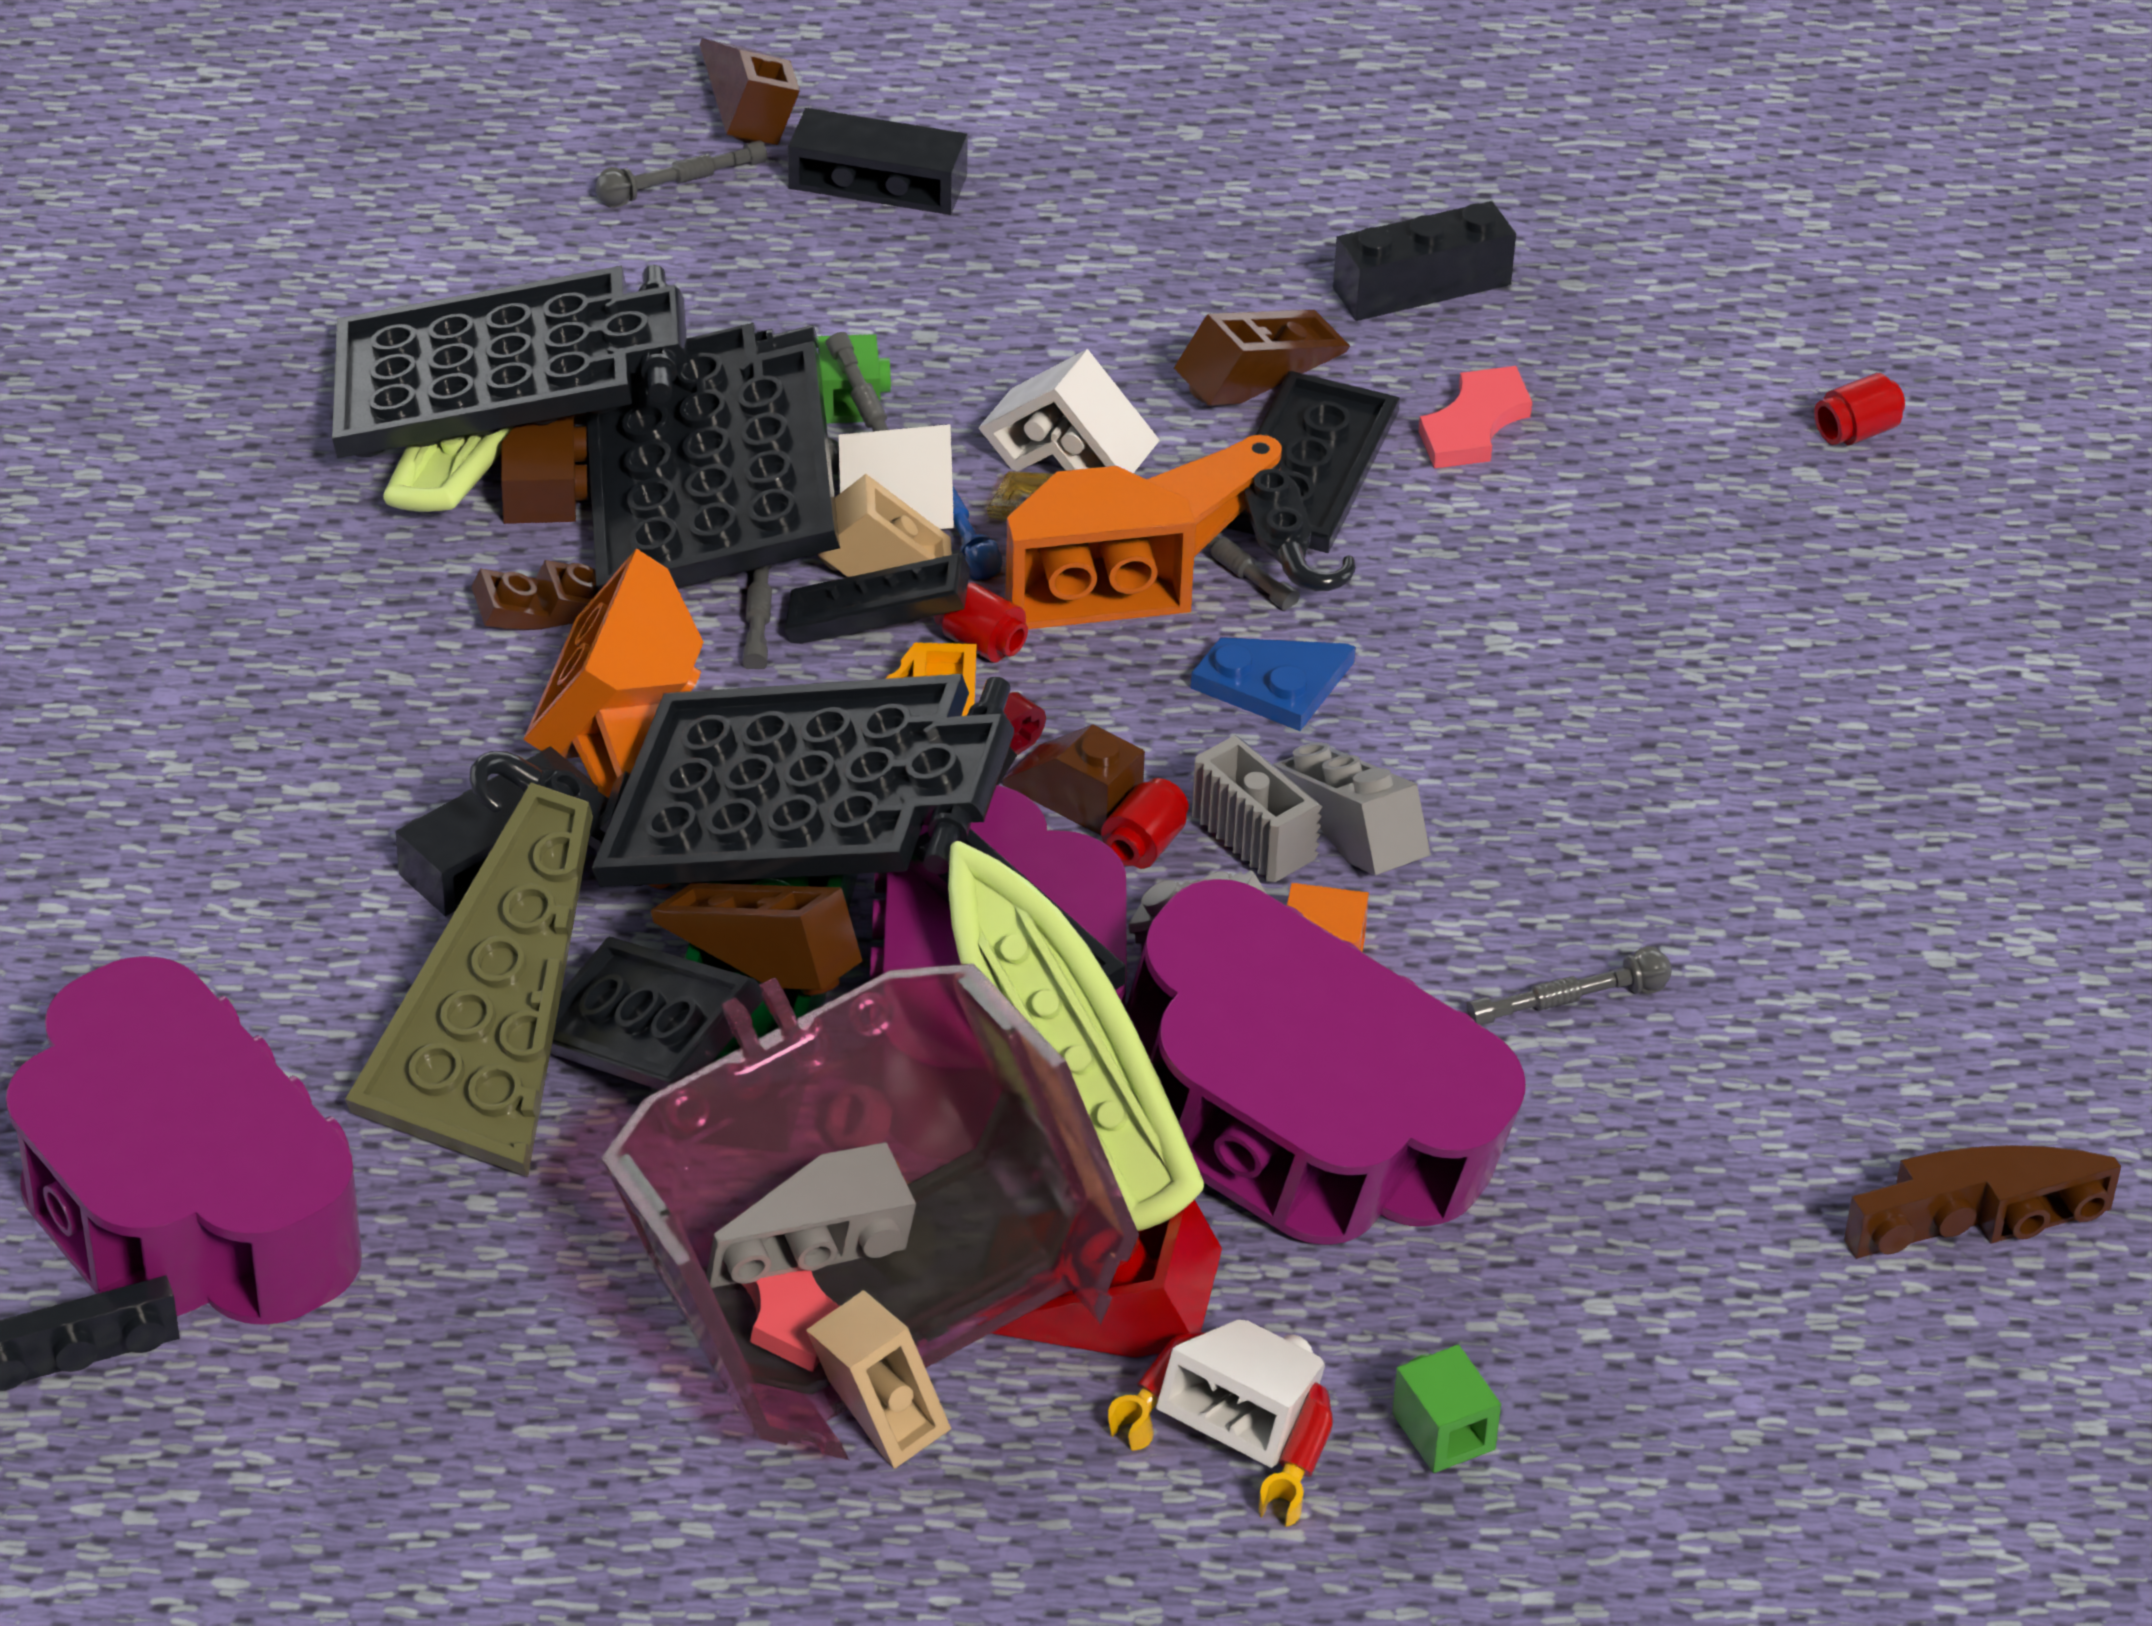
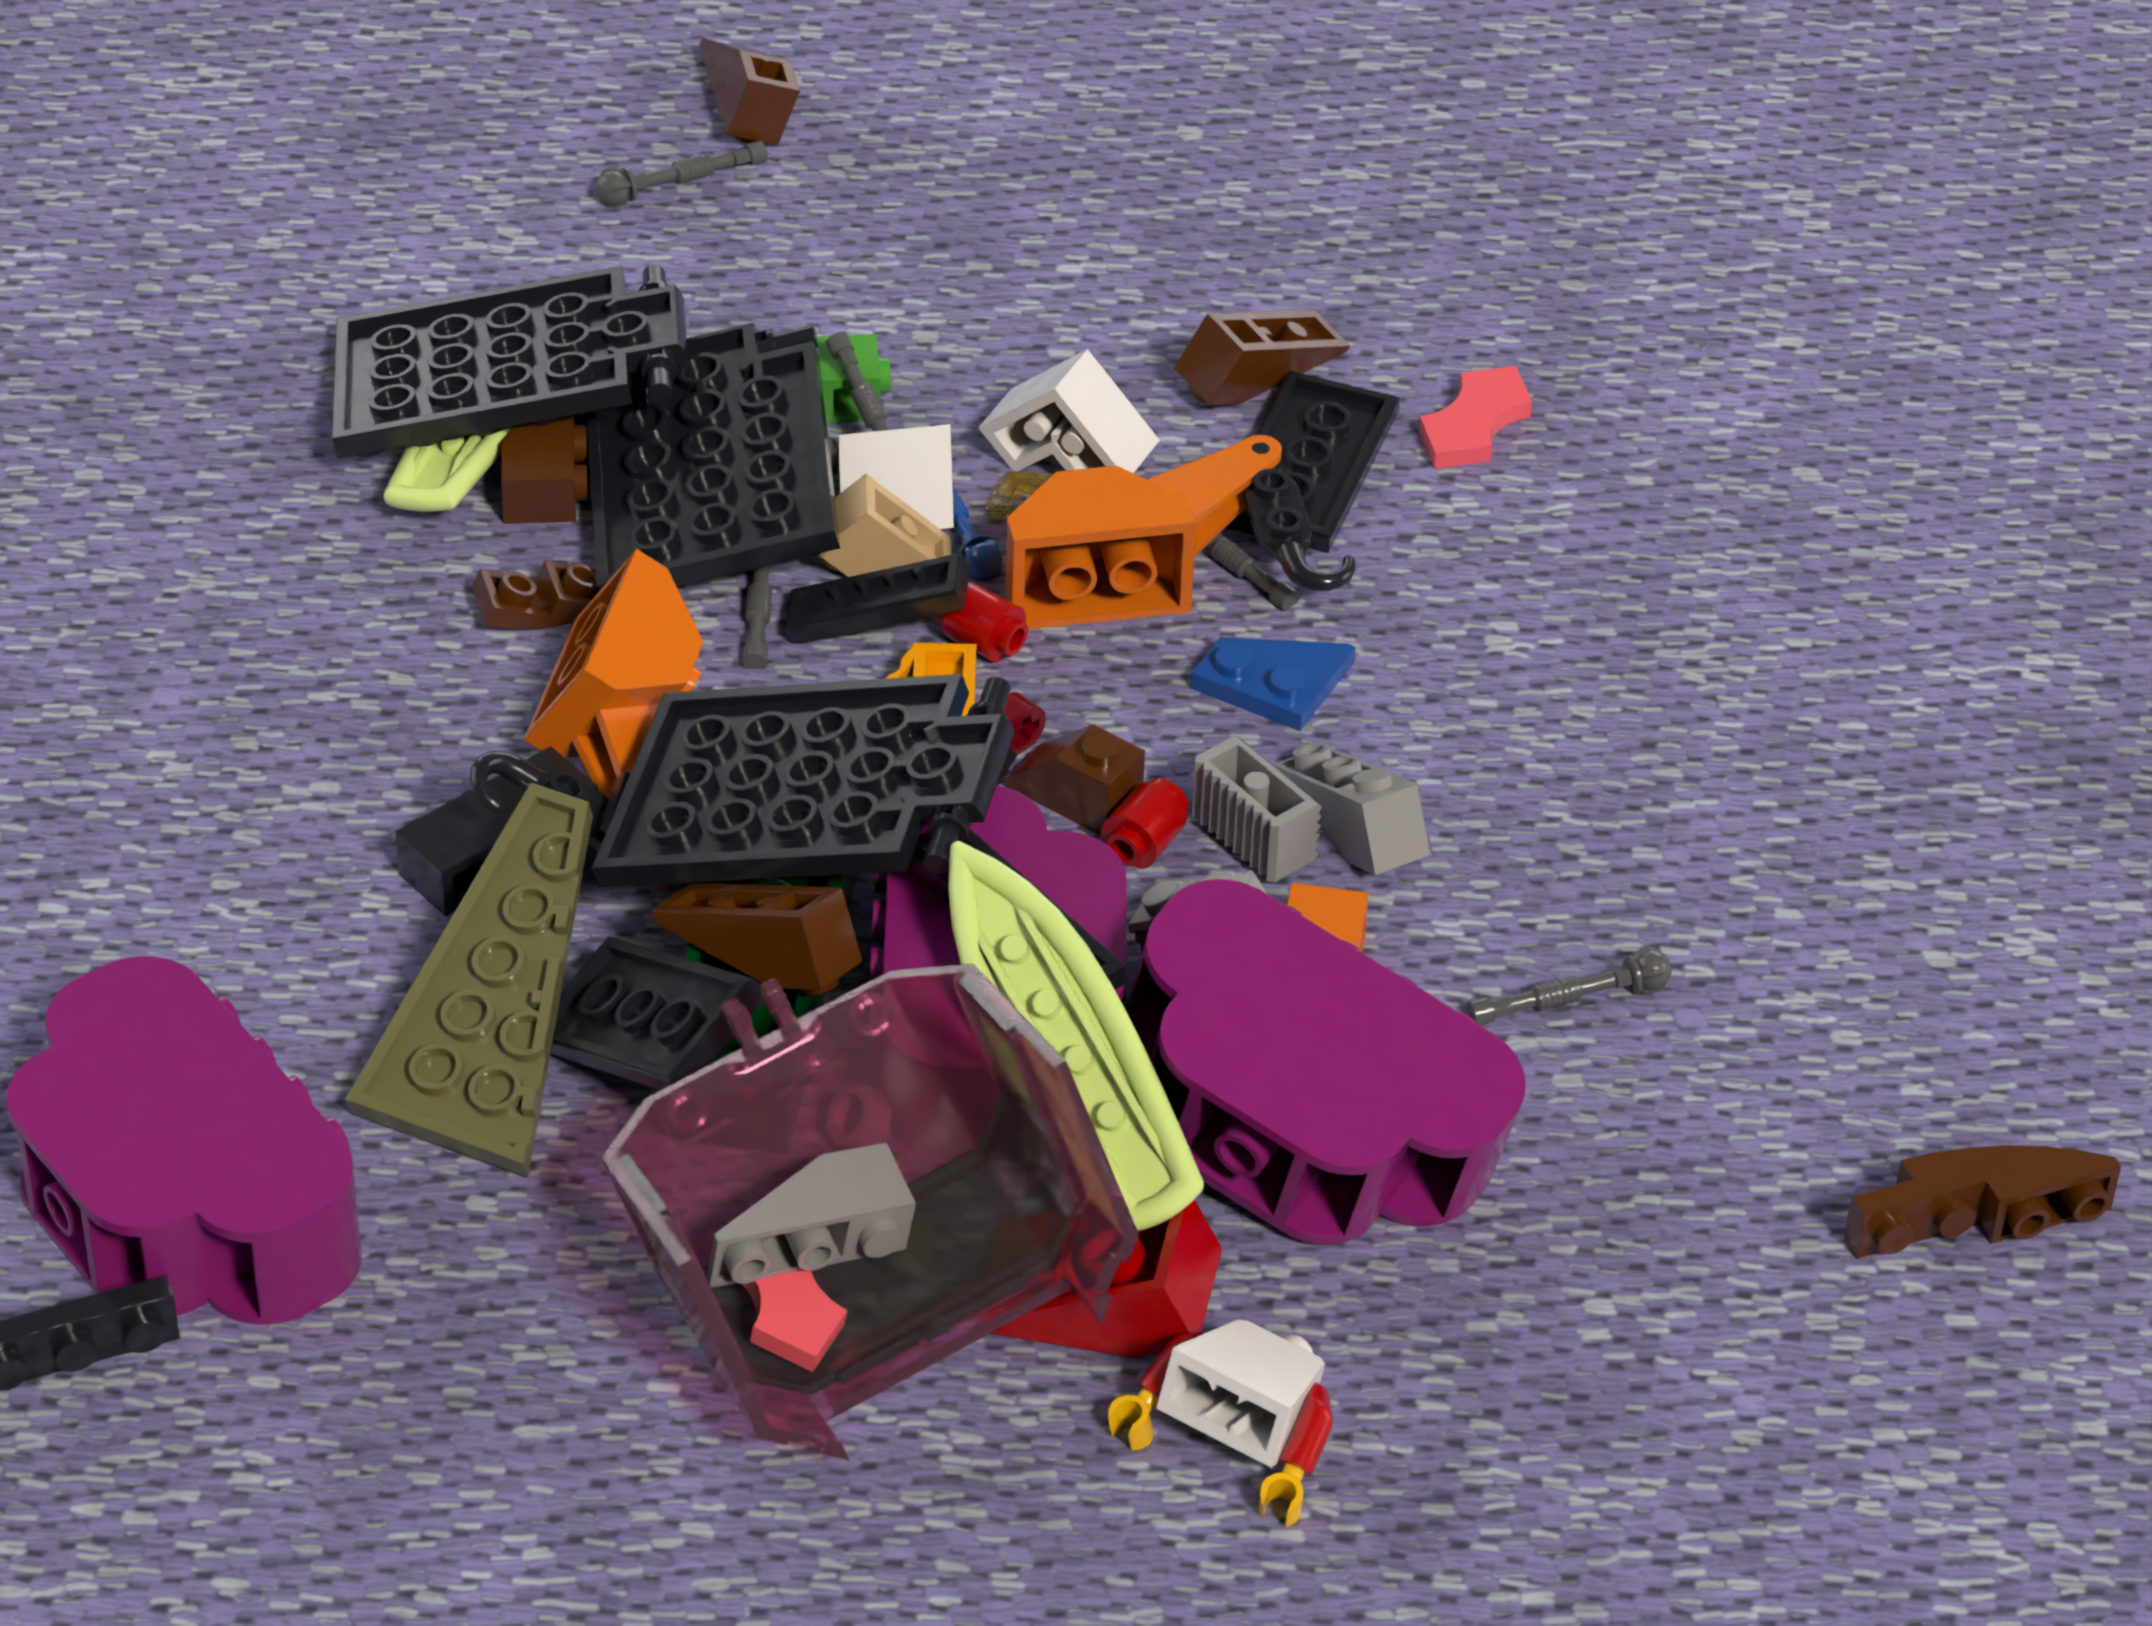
(877, 161): black brick -> none
(880, 1377): tan slope -> none
(1424, 260): black brick -> none
(1446, 1408): bright green brick -> none
(1860, 410): red brick -> none

